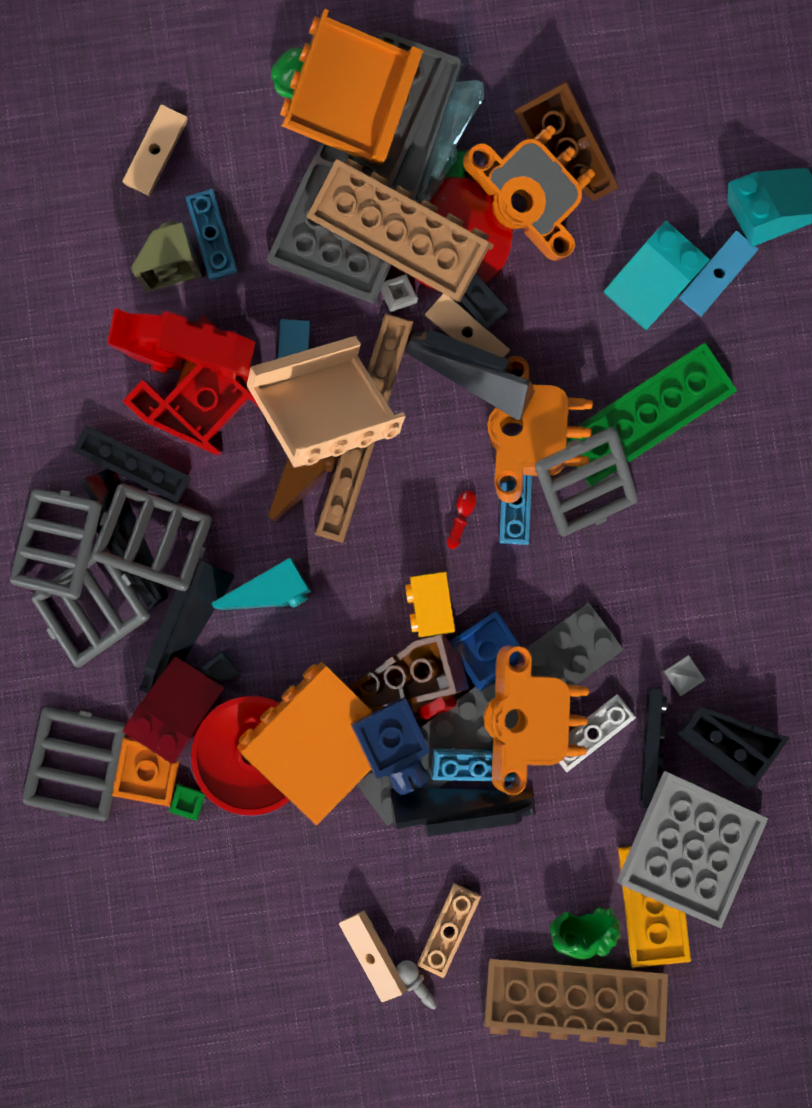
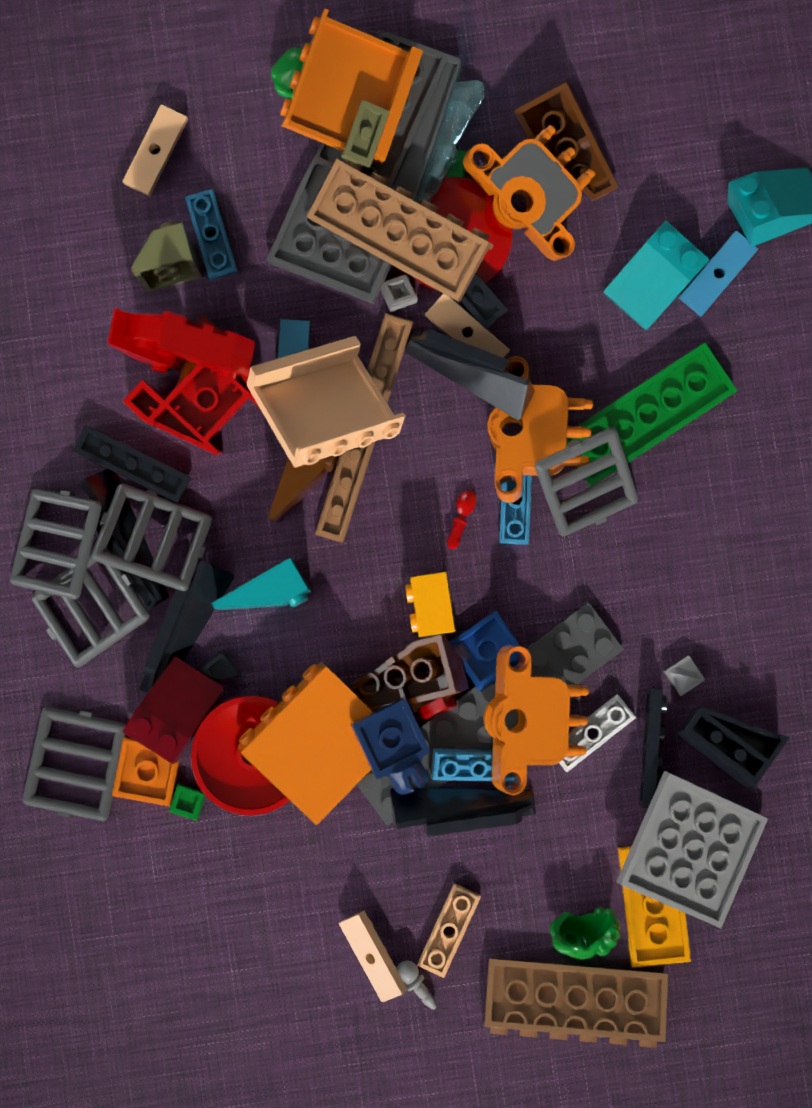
(365, 134): none -> olive plate

